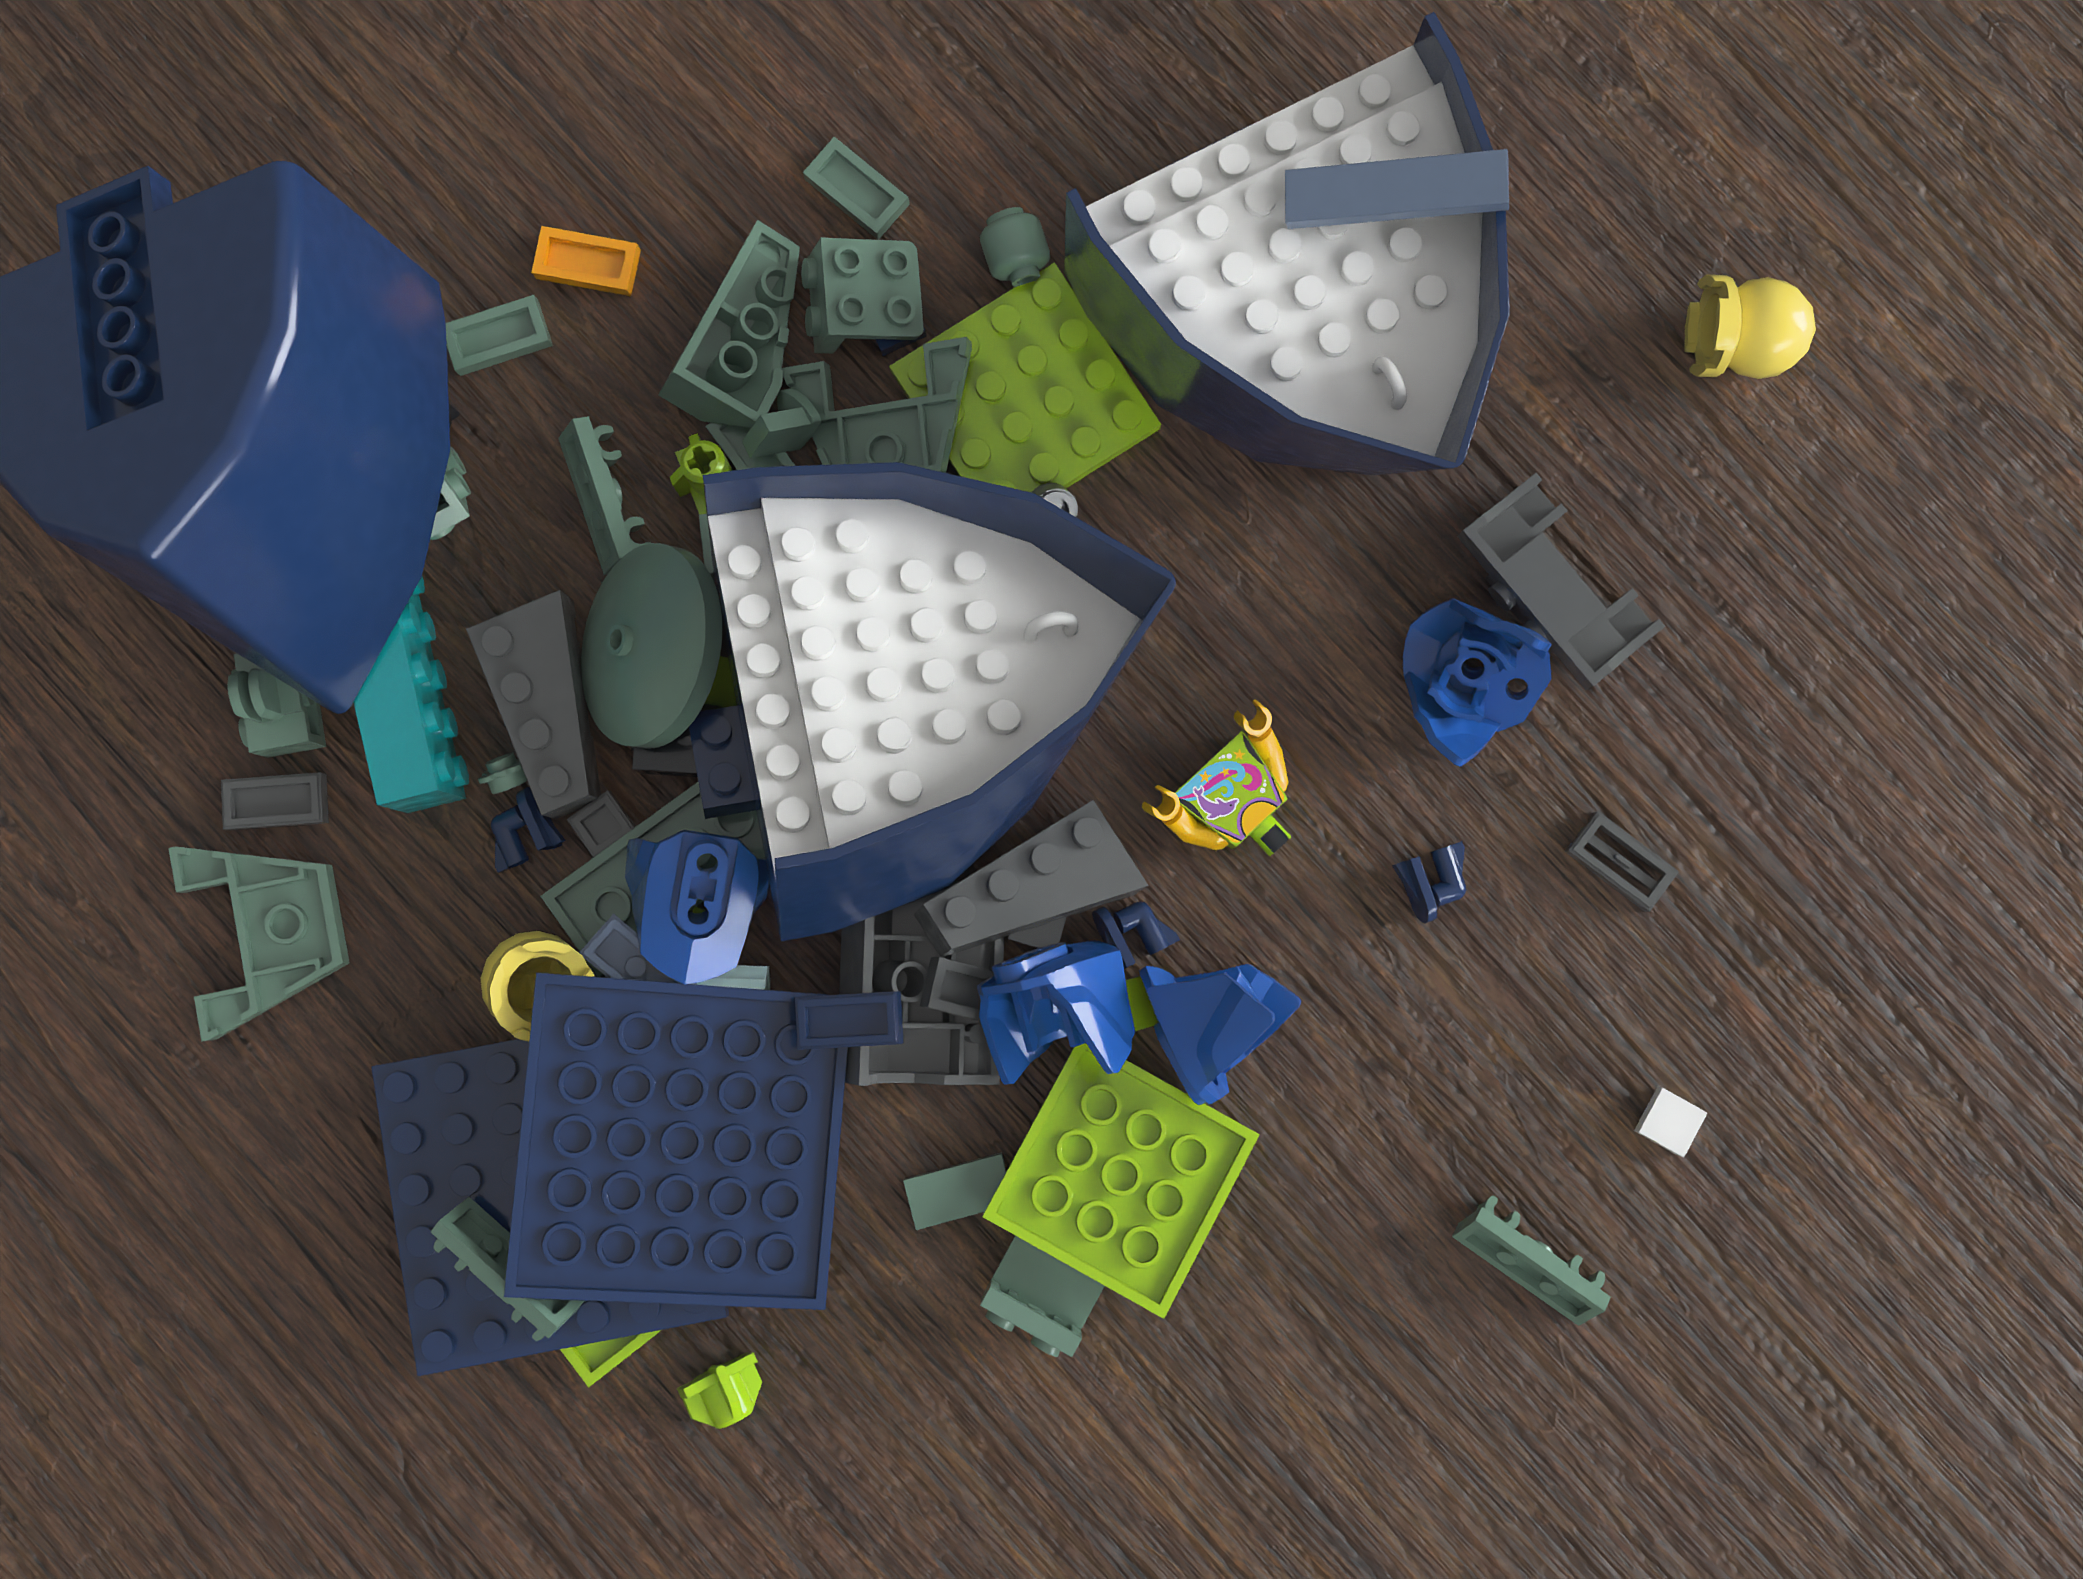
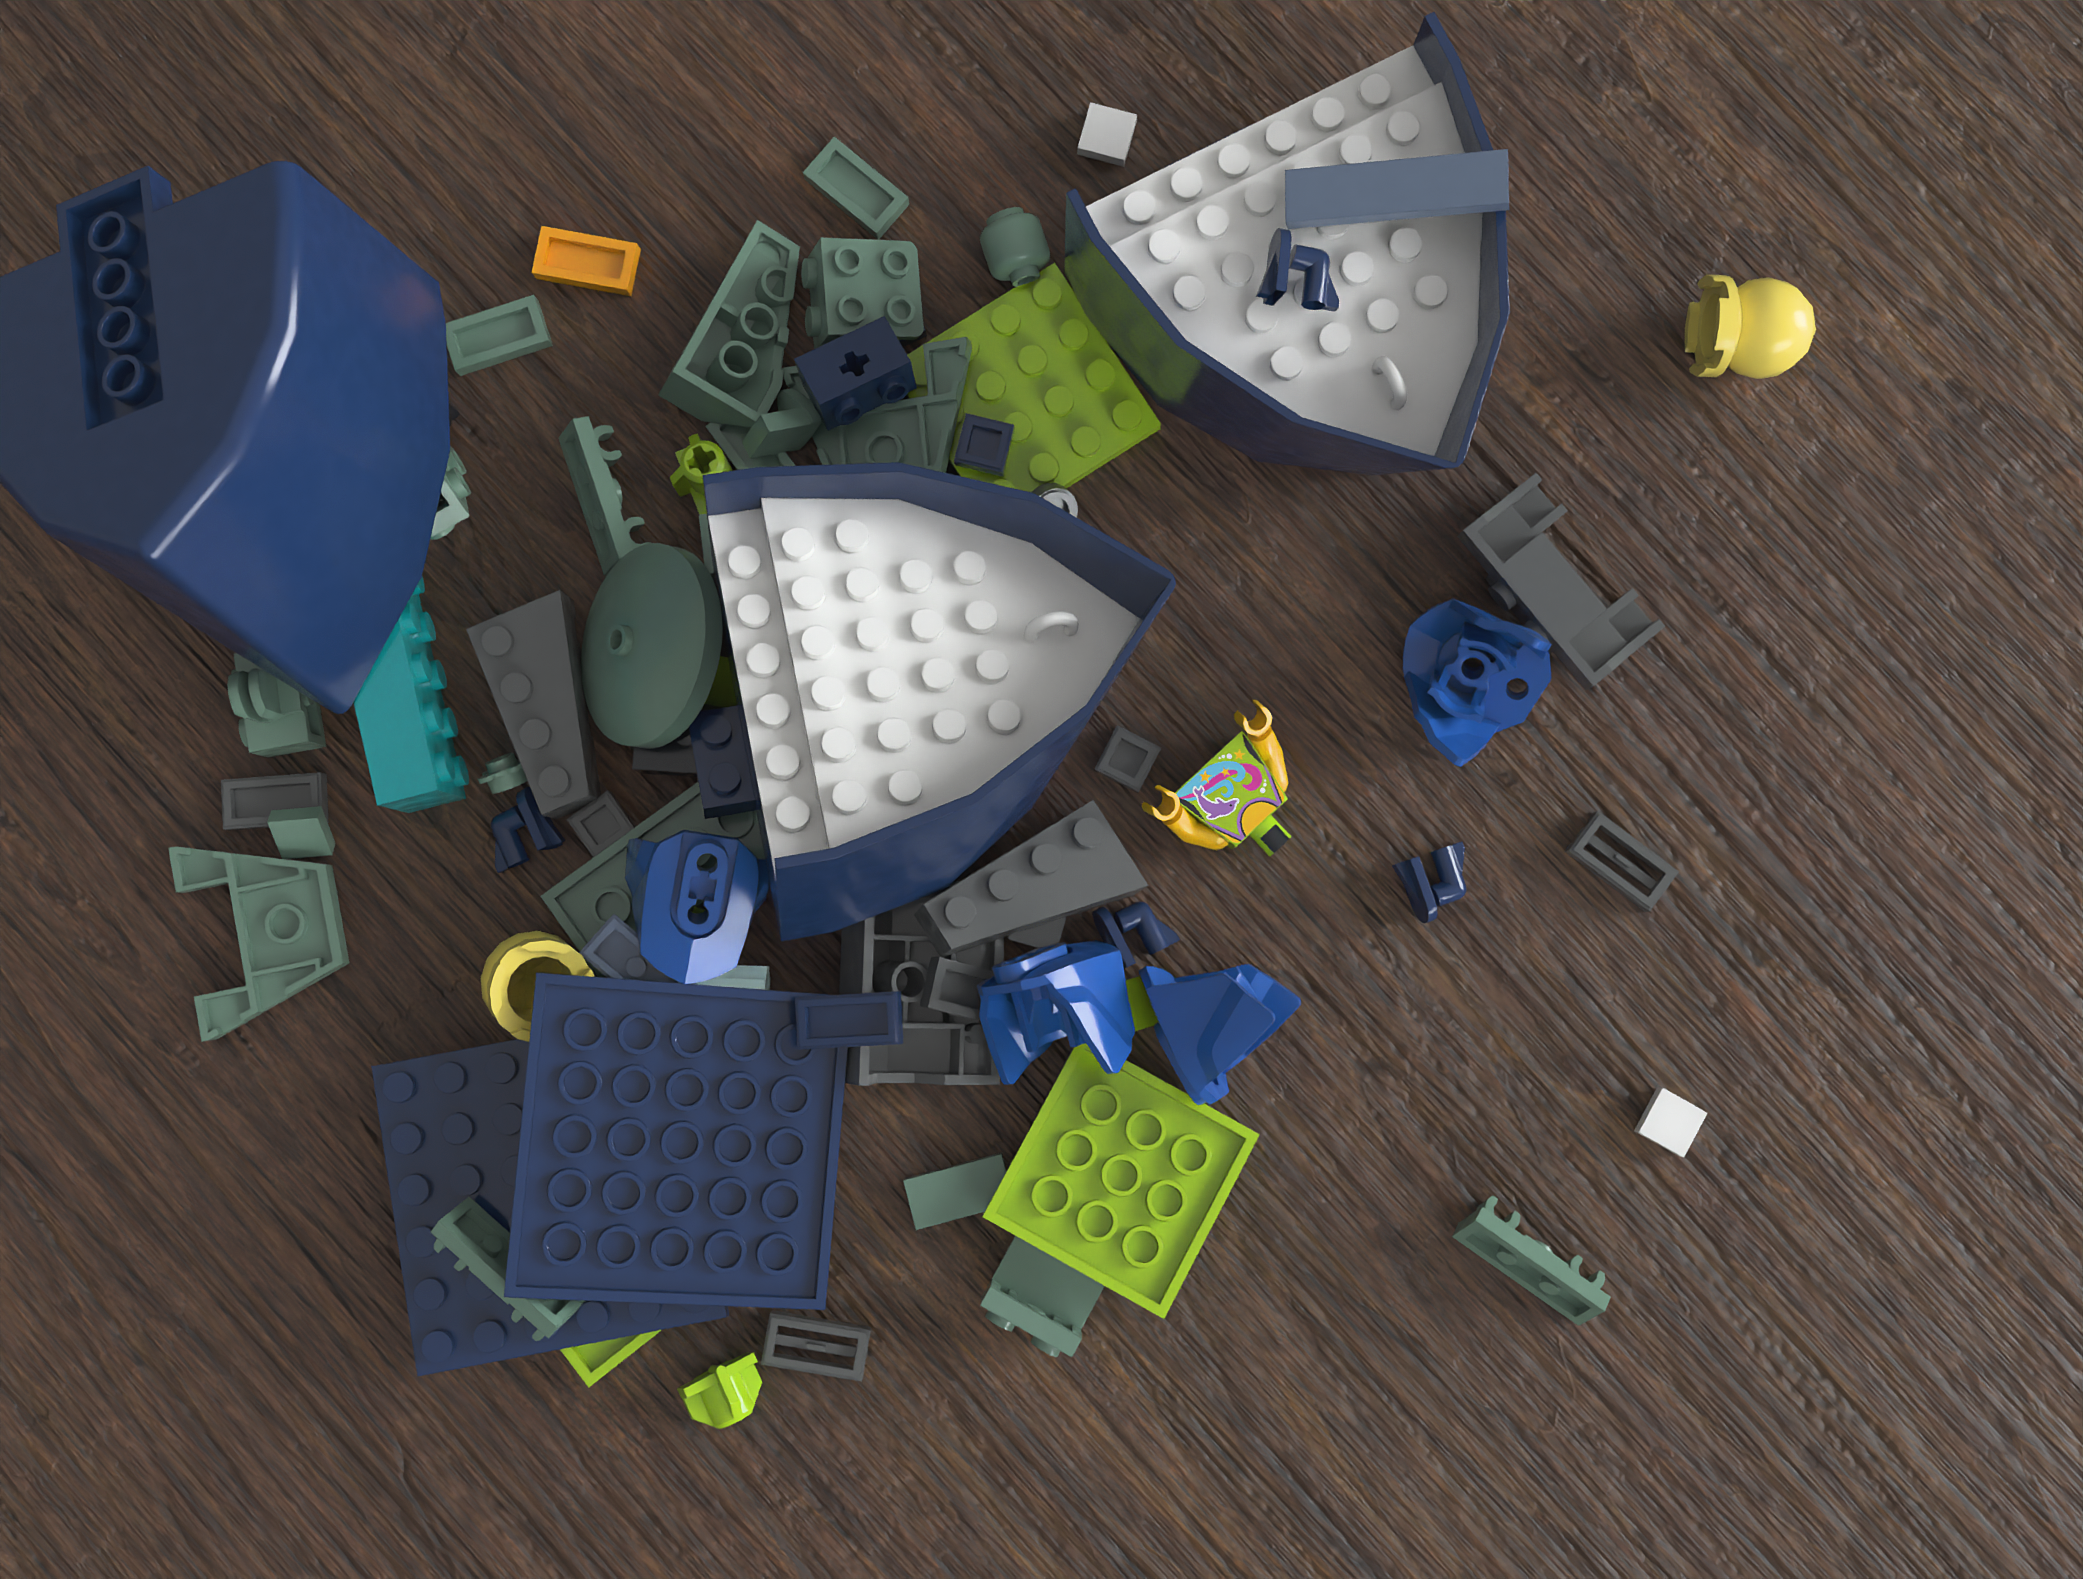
(301, 832): none -> sand green tile
(819, 1325): none -> dark grey tile
(856, 373): none -> dark blue brick
(984, 444): none -> dark blue tile
(1107, 134): none -> white tile
(1127, 759): none -> dark grey tile
(1315, 263): none -> dark blue piece

